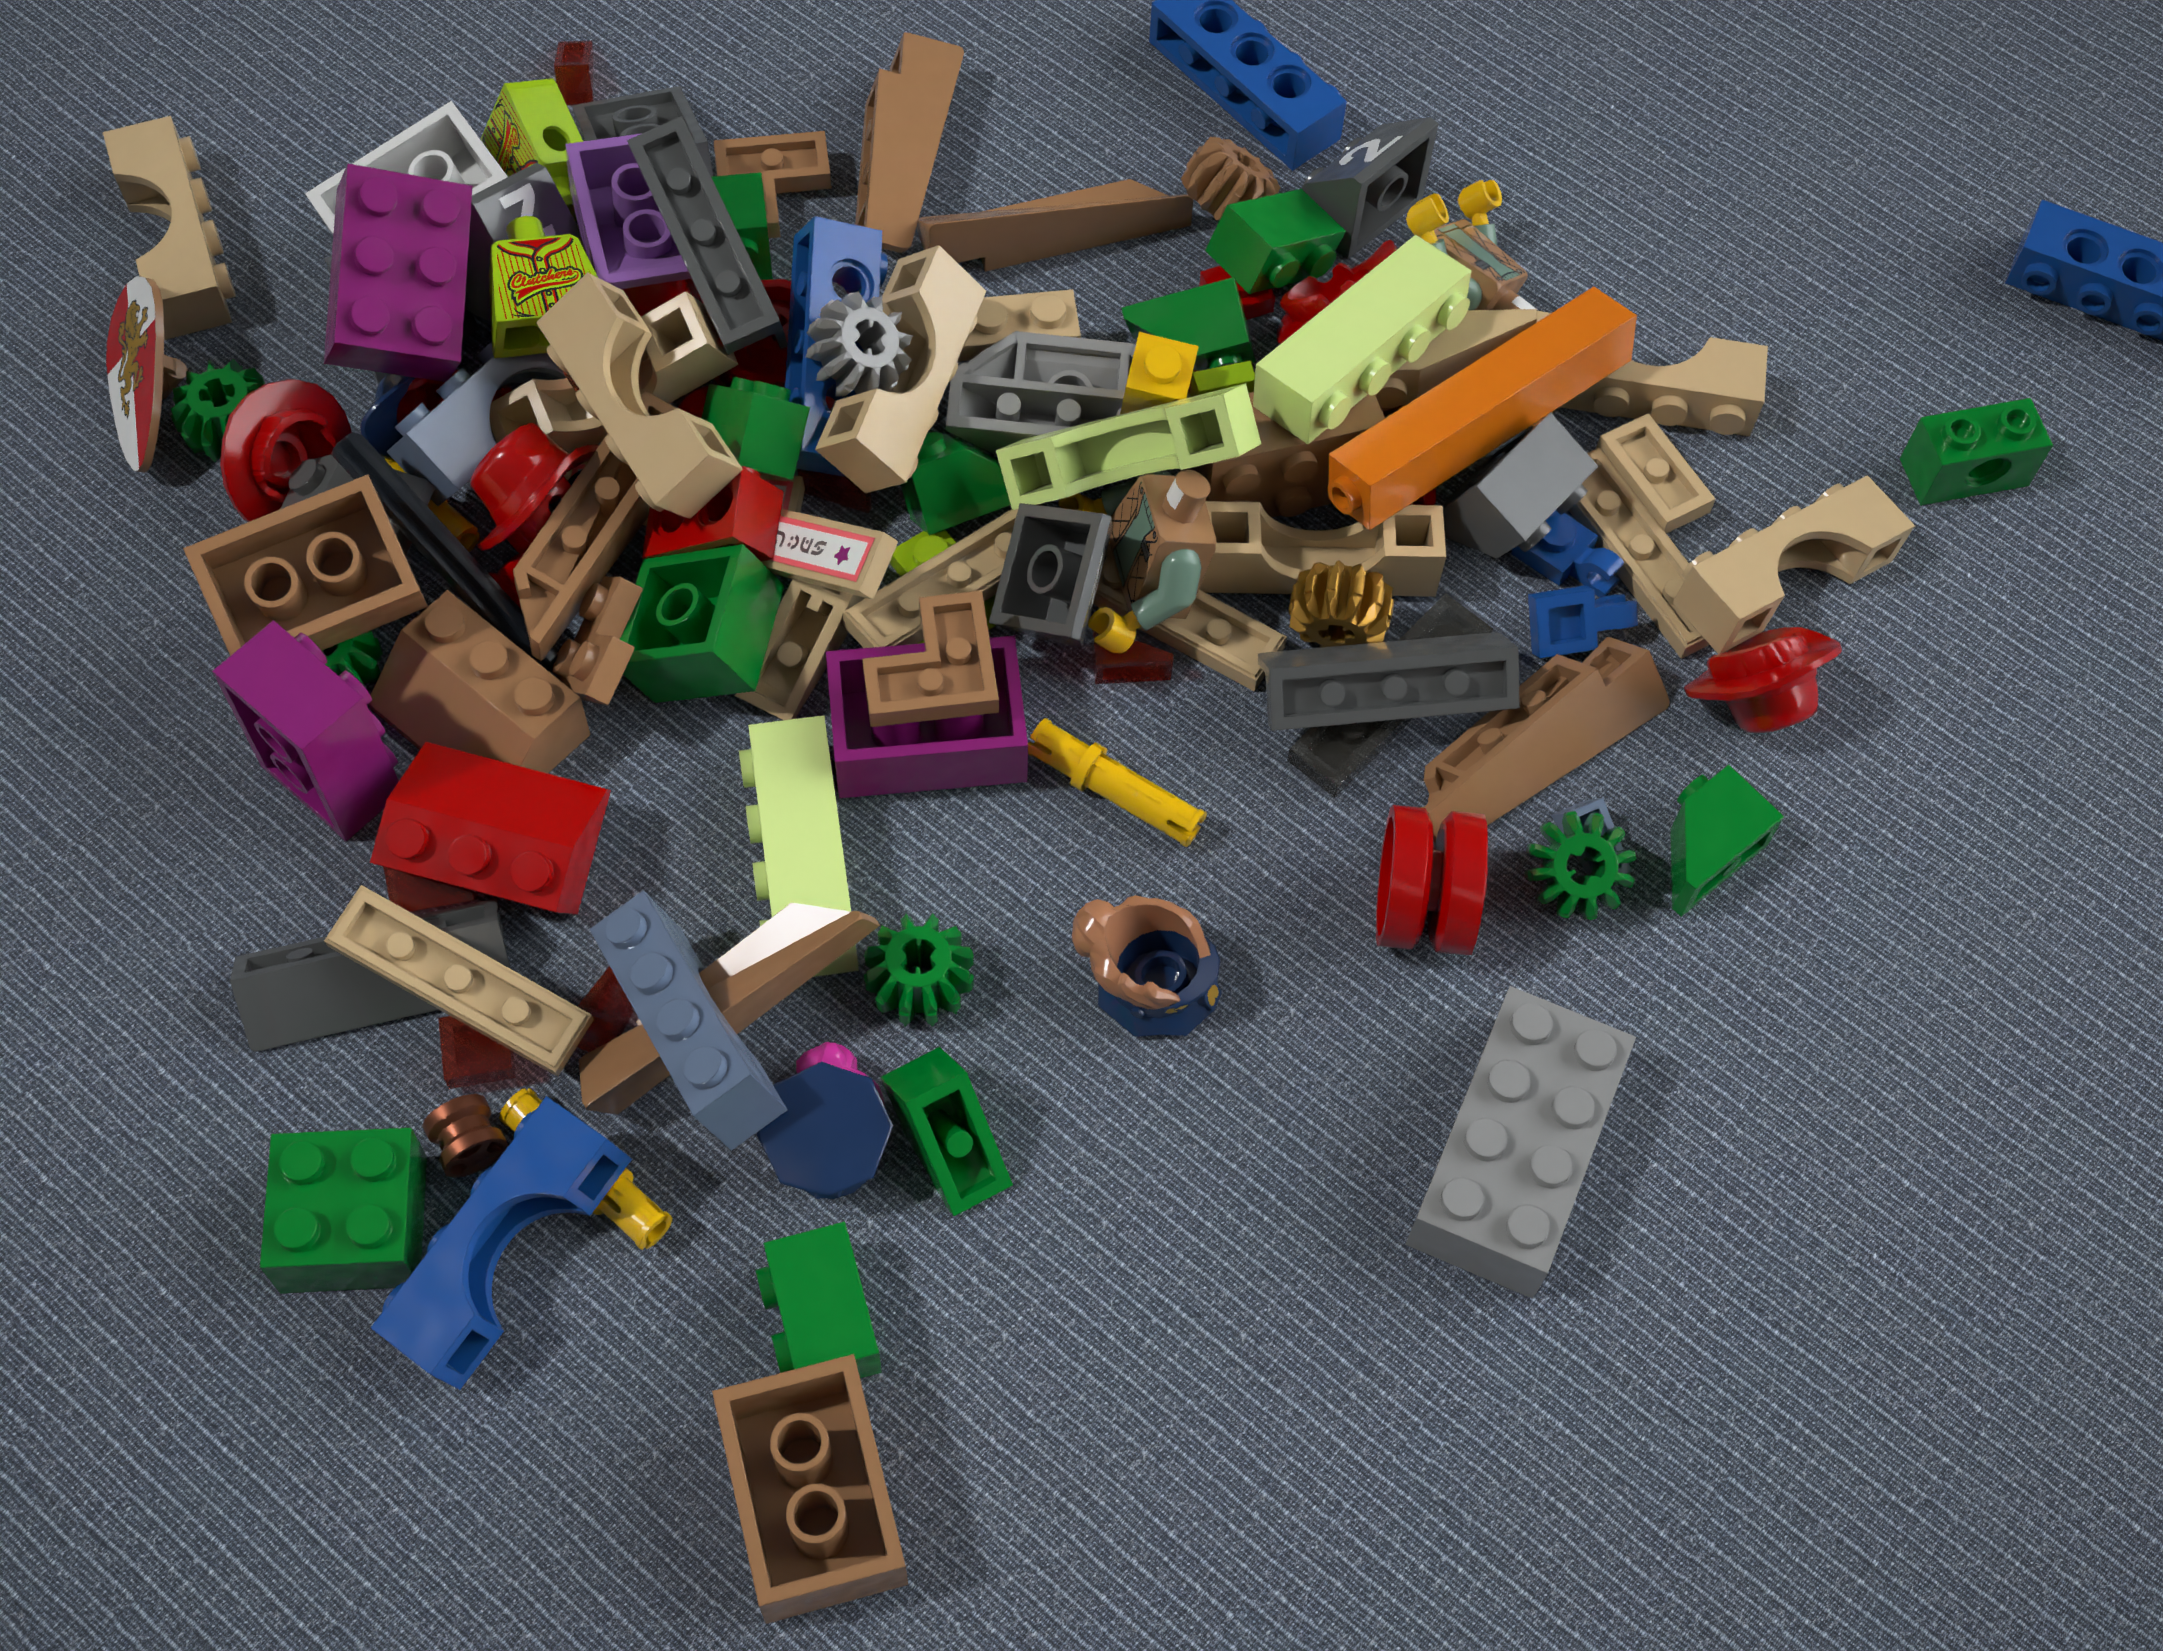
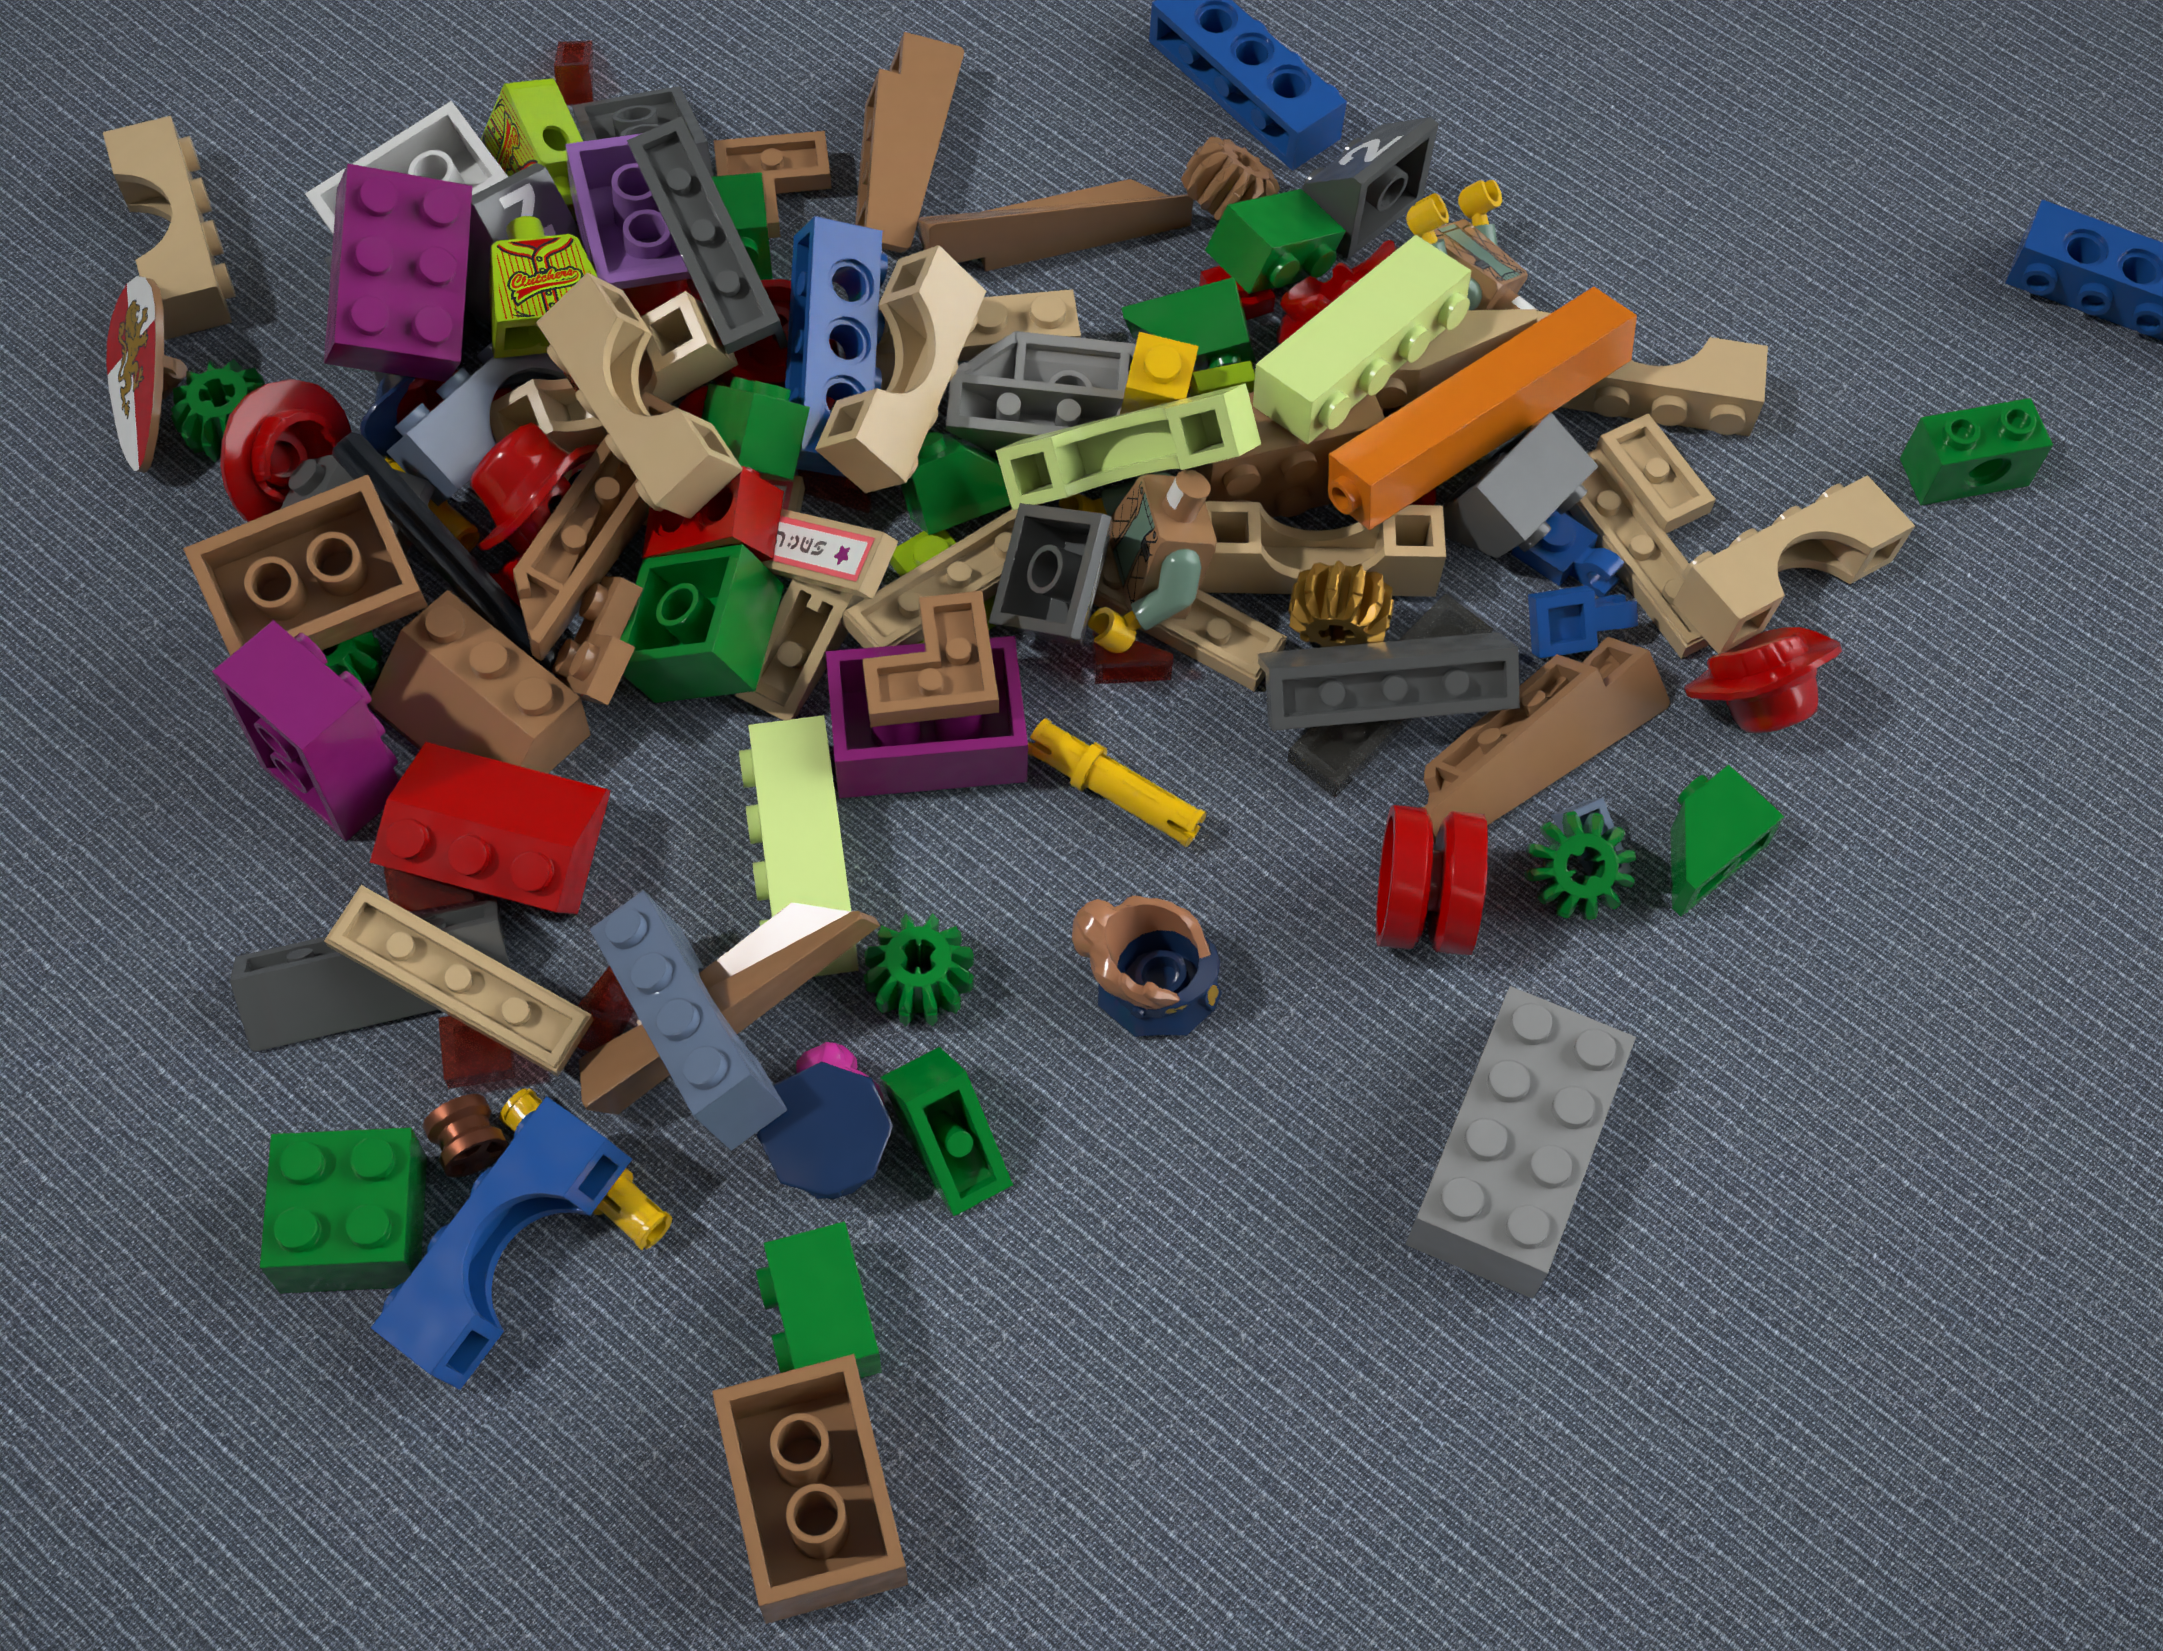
(876, 333): light grey gear -> none

